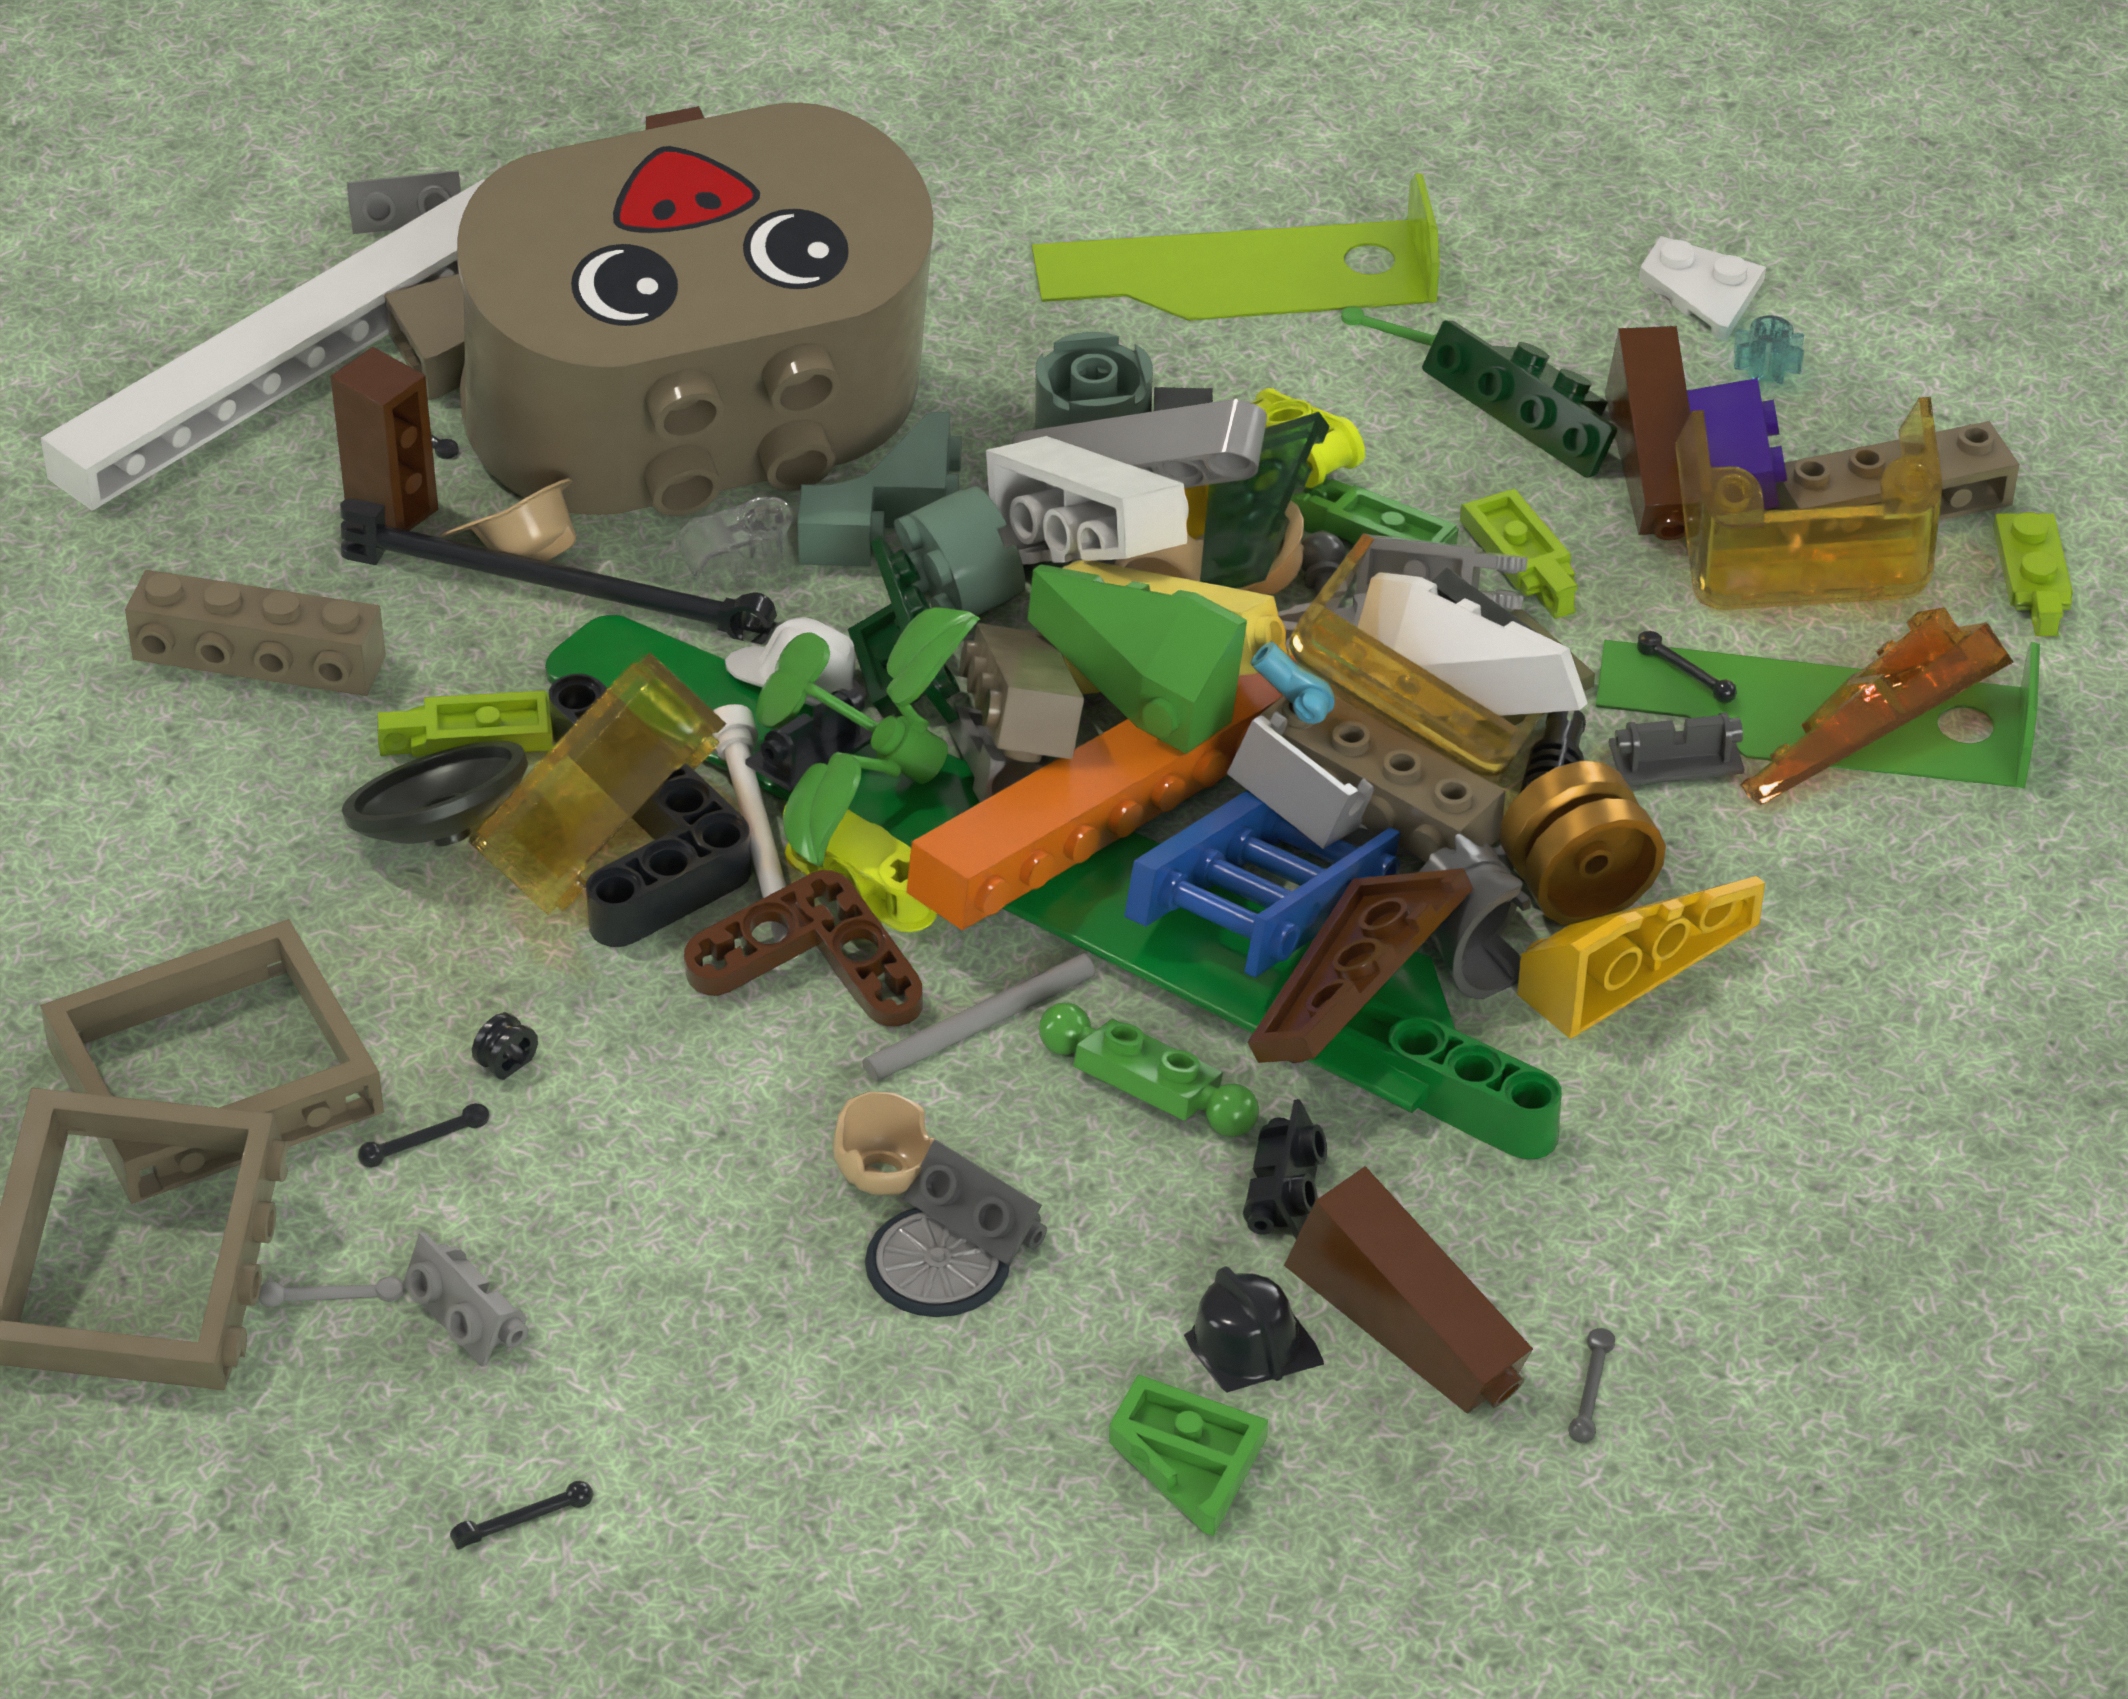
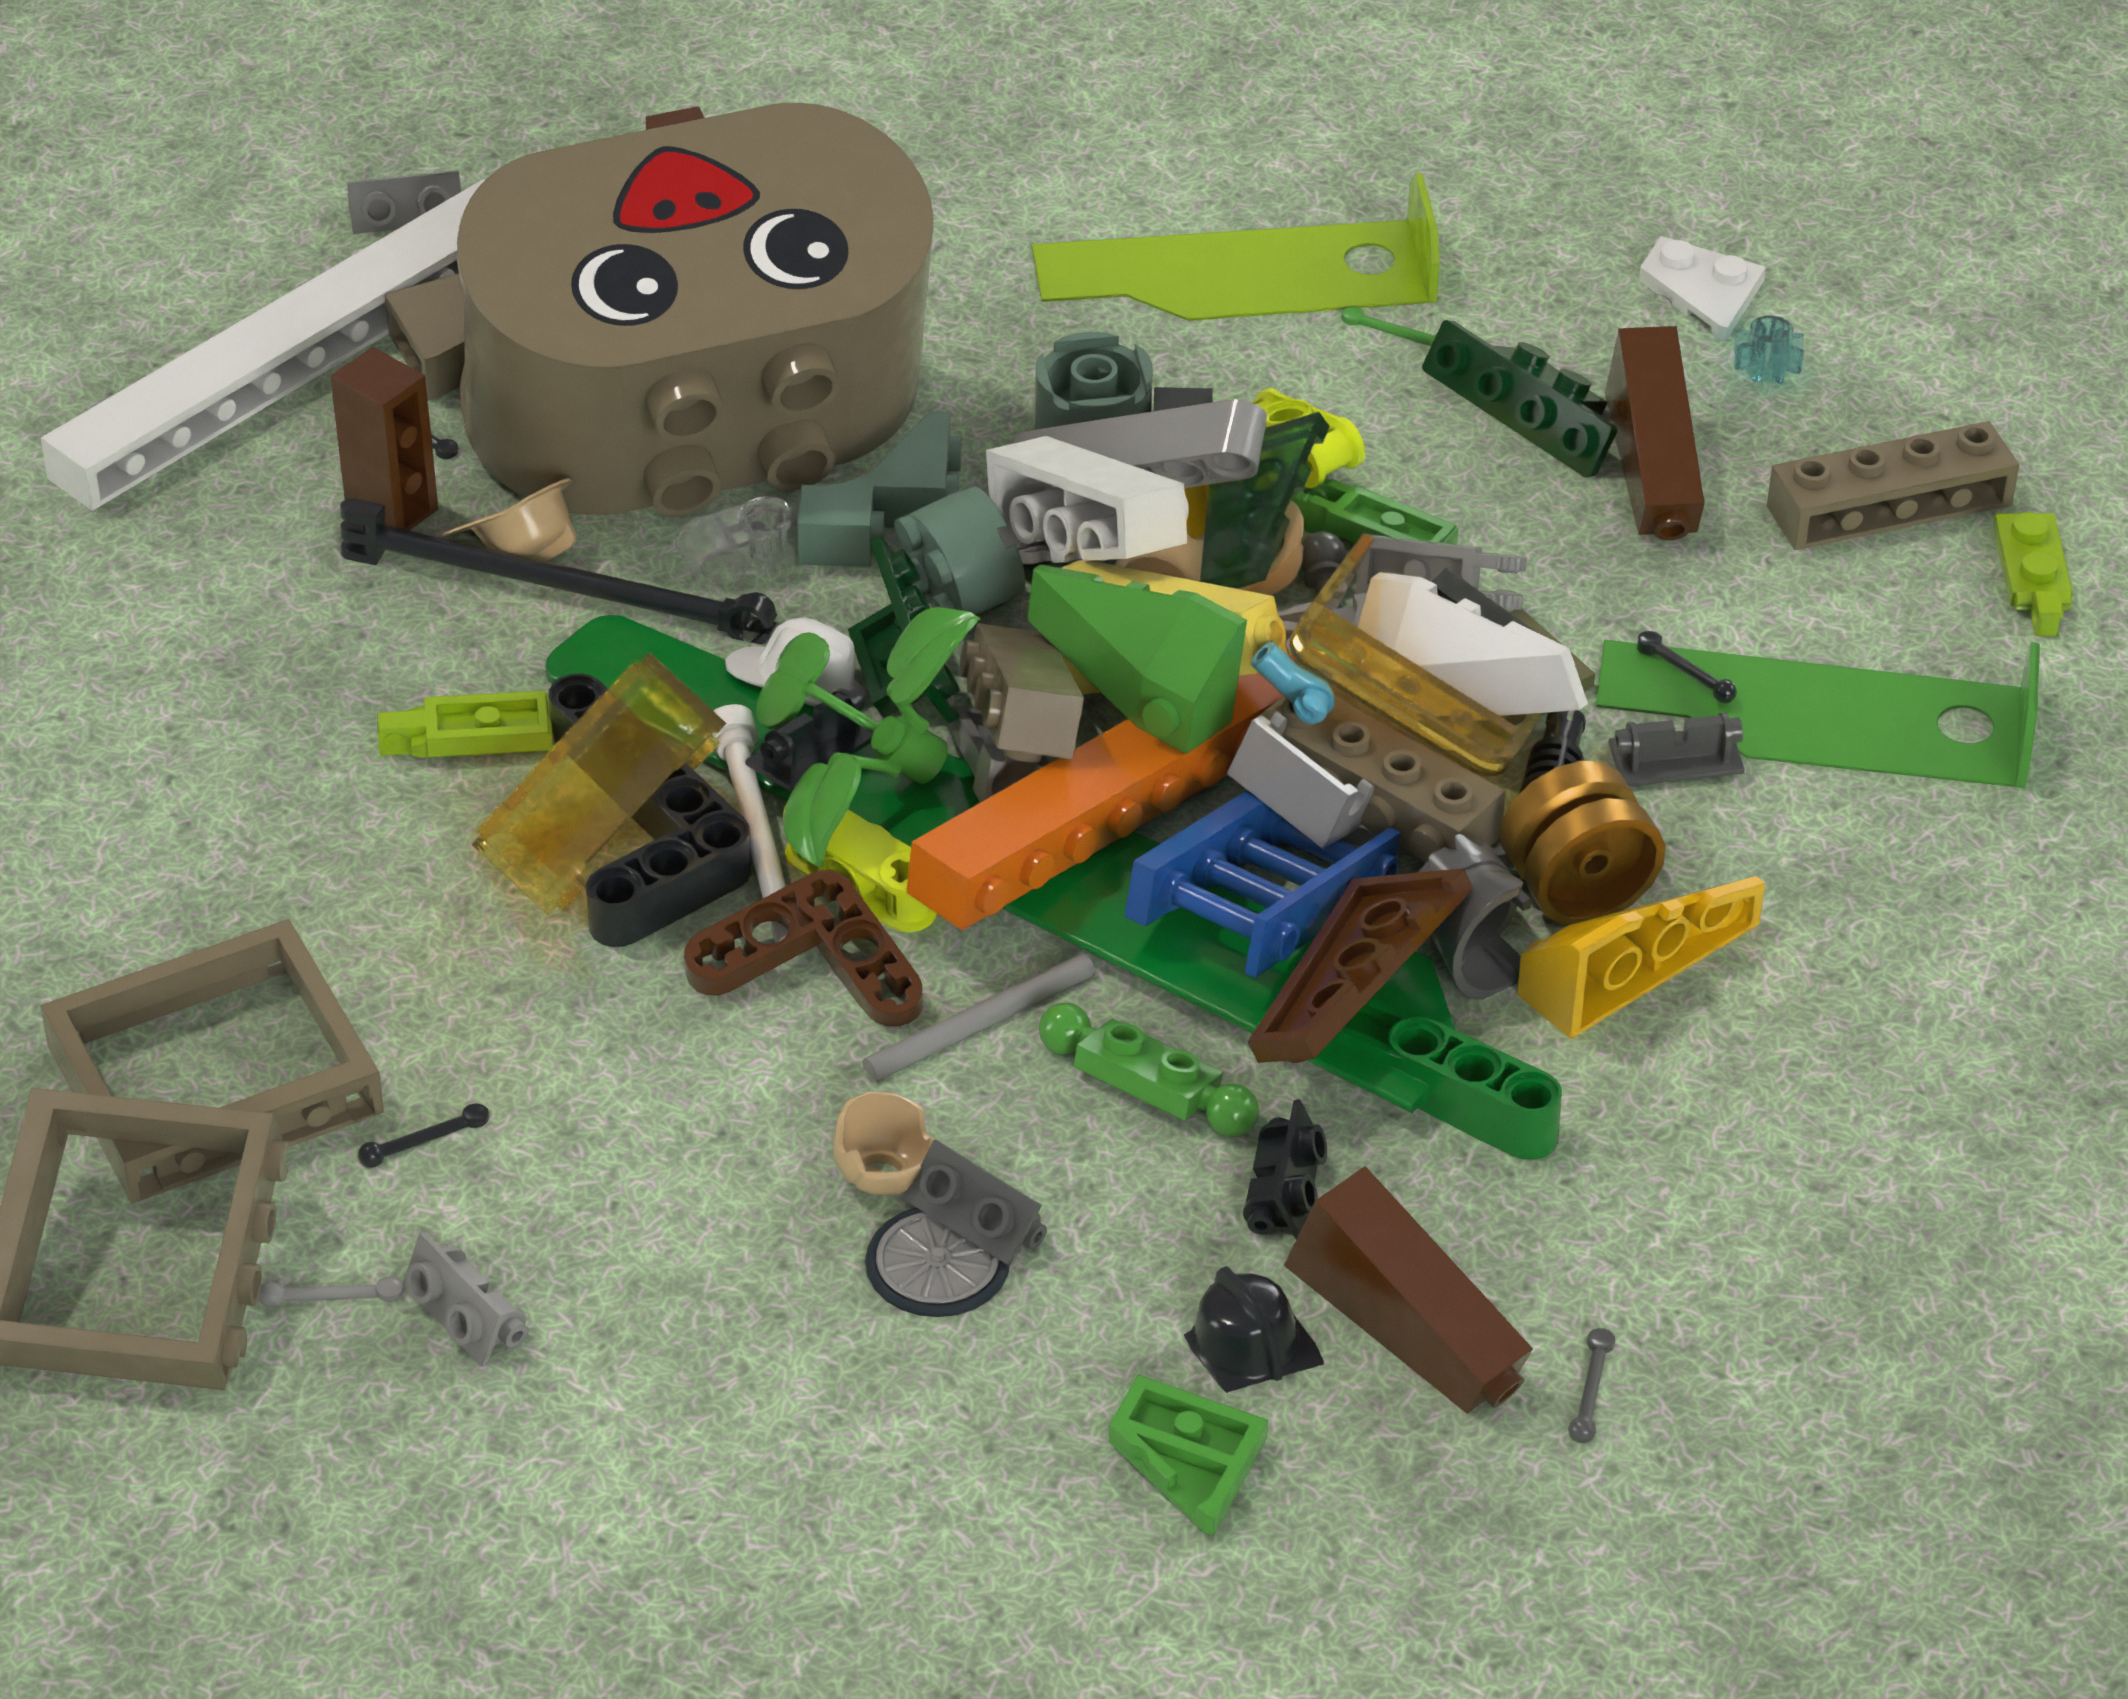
(256, 632): dark tan brick -> none
(437, 794): pearl dark grey dish -> none
(468, 1532): black hinge -> none
(504, 1045): black bush -> none
(1511, 527): lime hinge -> none
(1739, 432): dark purple brick -> none
(1810, 554): clear yellow windscreen -> none
(1898, 686): clear orange wedge -> none

